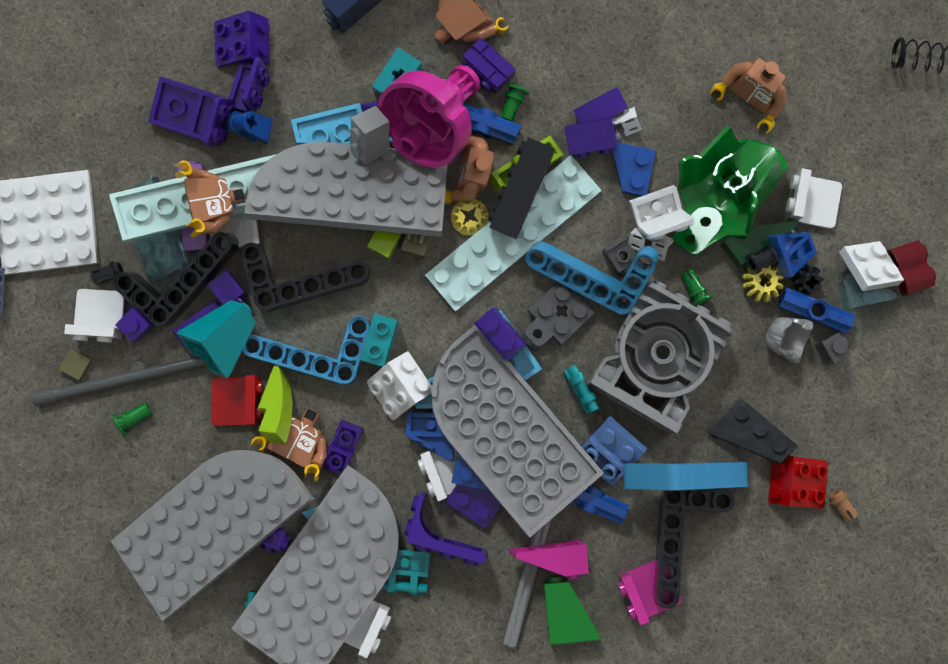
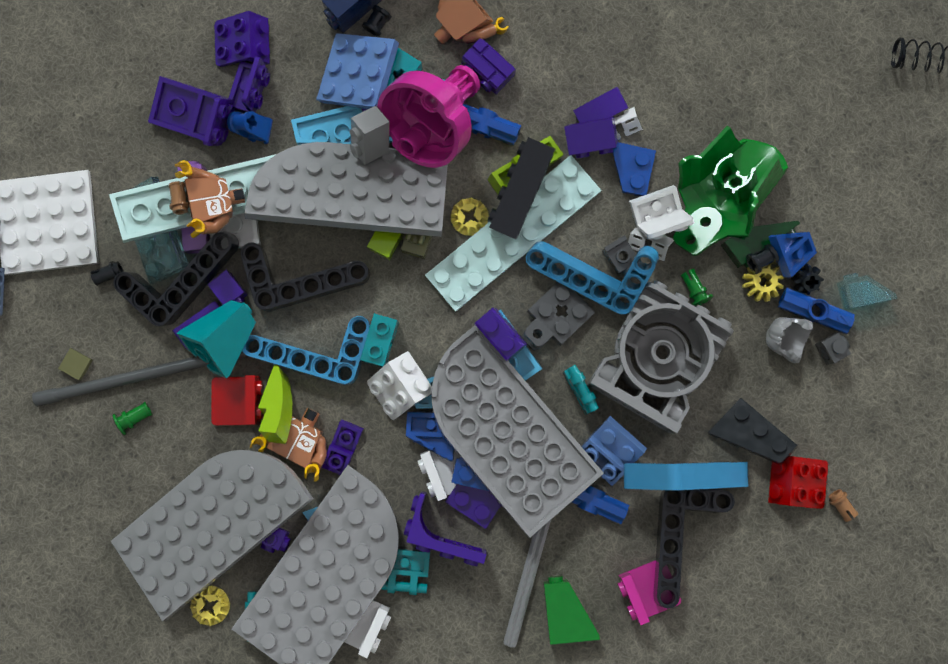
(96, 315): white bracket -> none
(134, 325): dark purple brick -> none
(178, 198): none -> medium nougat pin
(220, 609): none -> light yellow gear
(357, 70): none -> medium blue plate
(376, 21): none -> black bush
(472, 172): nougat torso -> none
(513, 101): green pin -> none
(563, 558): dark pink slope -> none
(758, 85): nougat torso -> none
(813, 200): white bracket -> none
(871, 266): white plate -> none
(913, 266): dark red brick -> none

